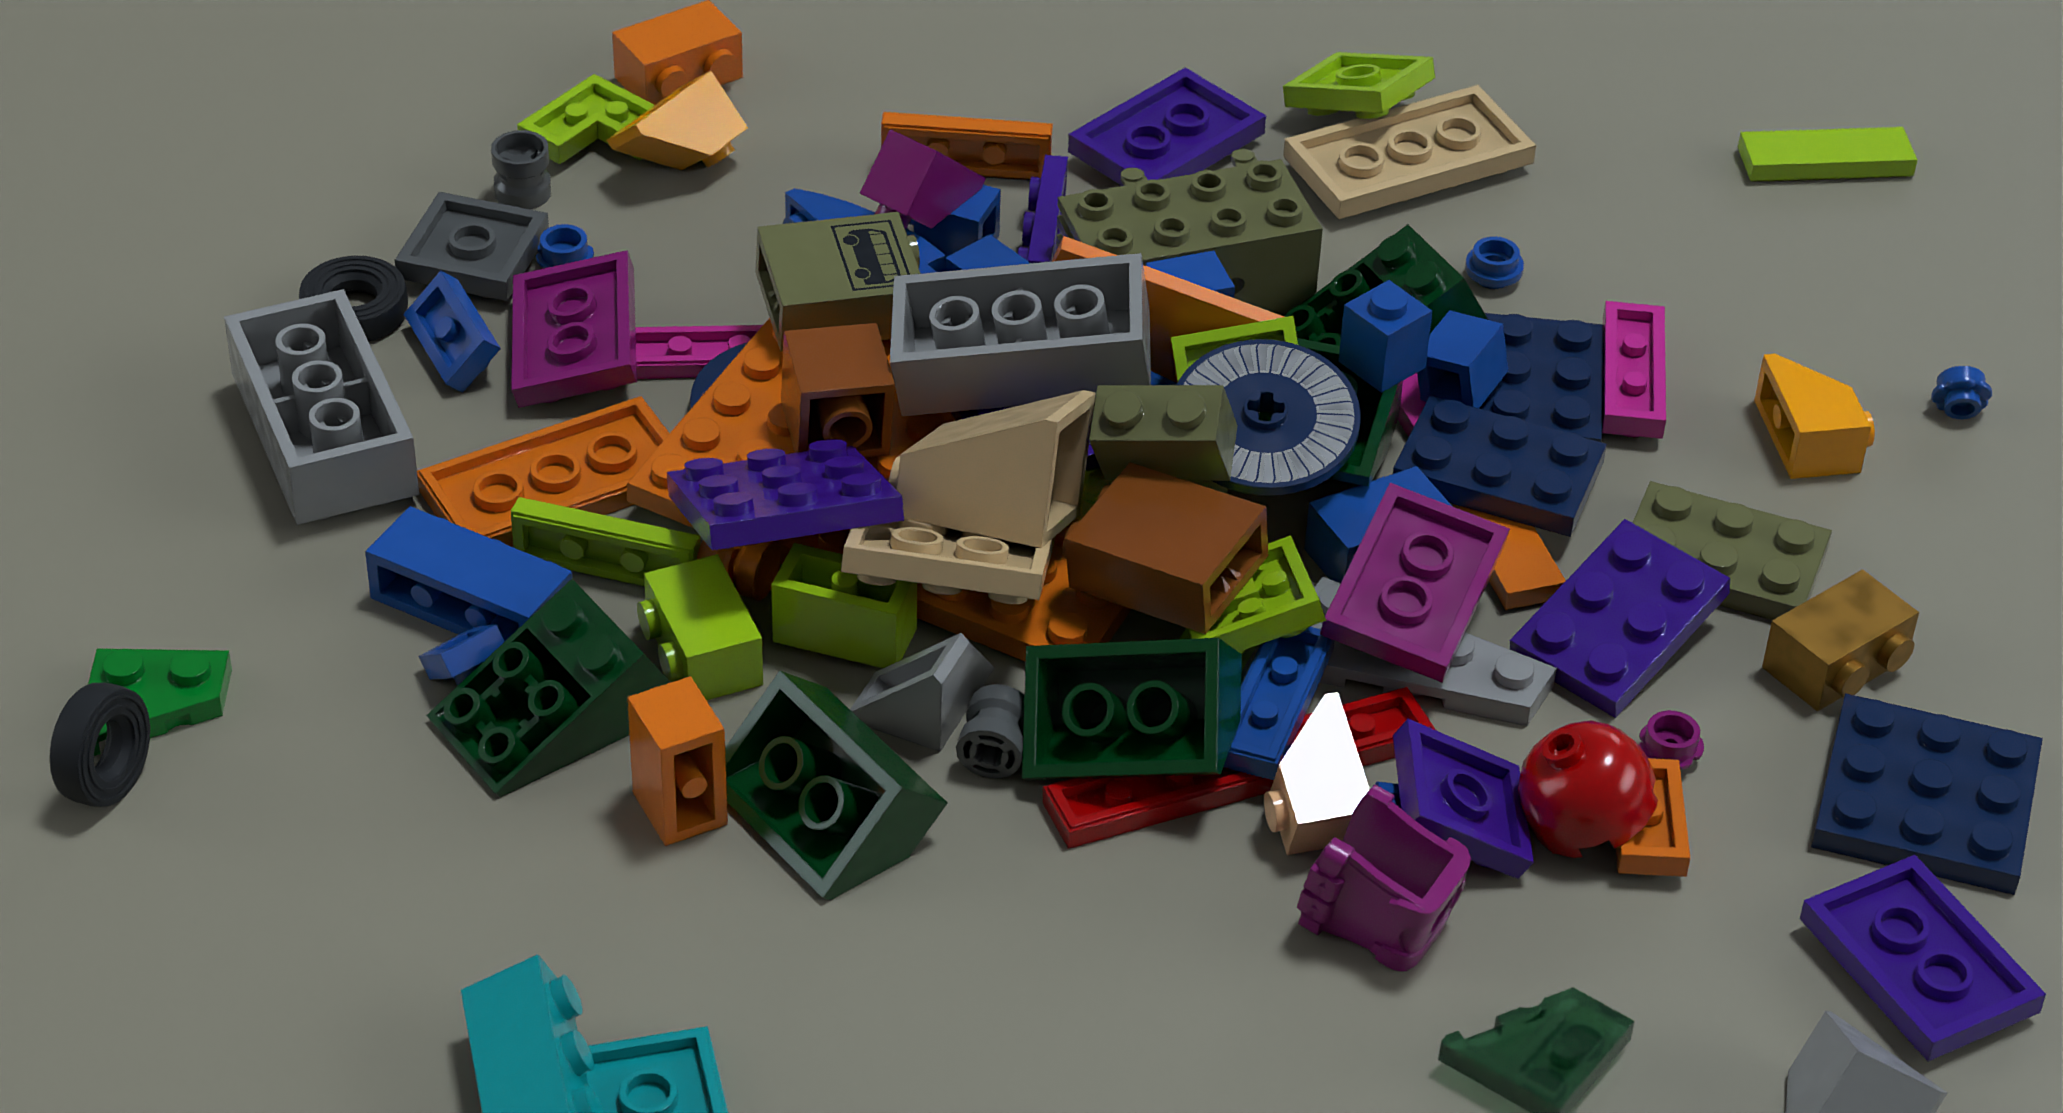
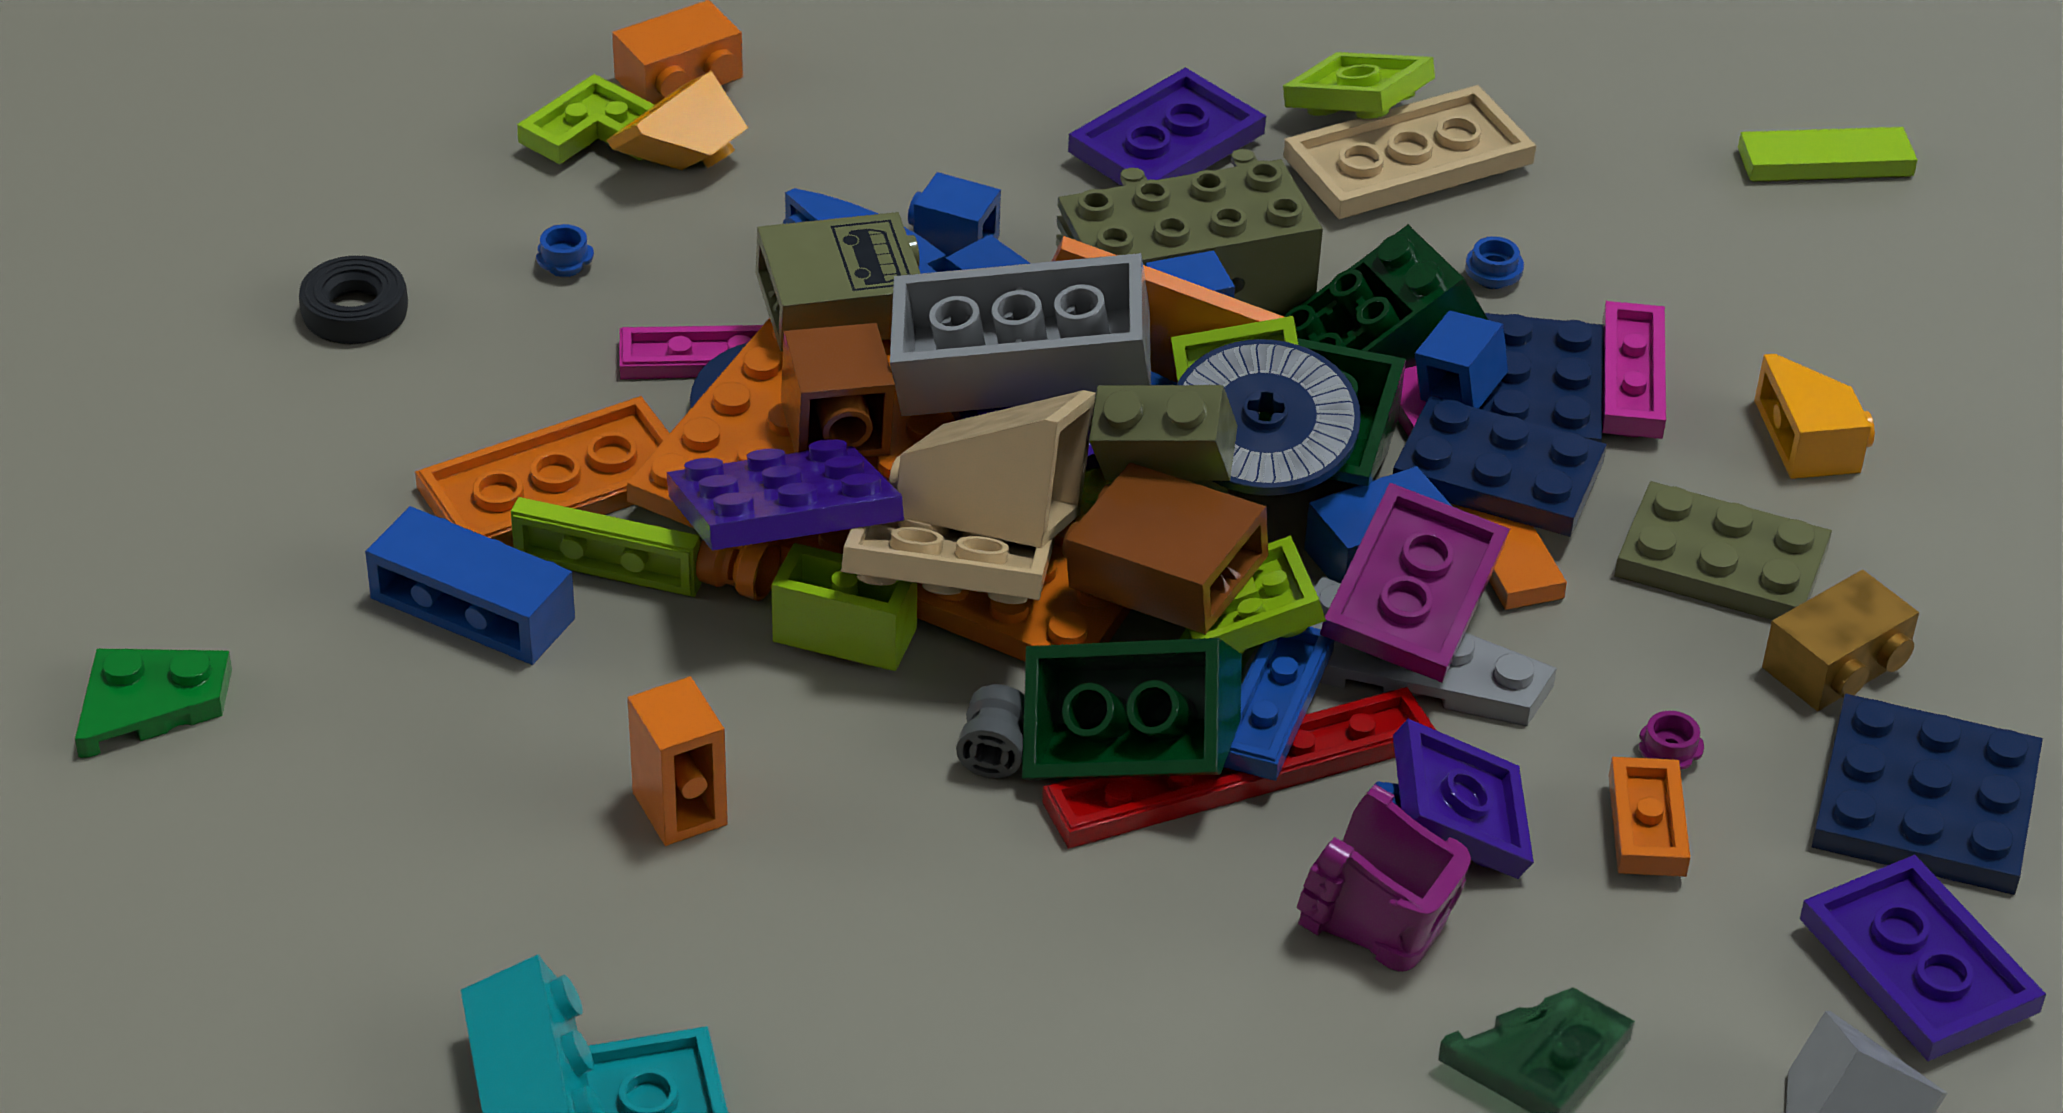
(76, 738): black tyre -> none
(321, 406): light grey brick -> none
(452, 331): blue plate -> none
(461, 654): blue plate -> none
(474, 243): dark grey plate -> none
(521, 169): dark grey wheel -> none
(547, 694): dark green slope -> none
(573, 329): magenta plate -> none
(702, 627): lime brick -> none
(825, 787): dark green slope -> none
(918, 181): magenta slope -> none
(924, 693): light grey slope -> none
(979, 144): orange tile -> none
(1041, 224): dark purple plate -> none
(1317, 782): slope -> none
(1385, 336): blue brick -> none
(1586, 788): red cylinder -> none
(1621, 616): dark purple plate -> none
(1961, 392): blue plate -> none

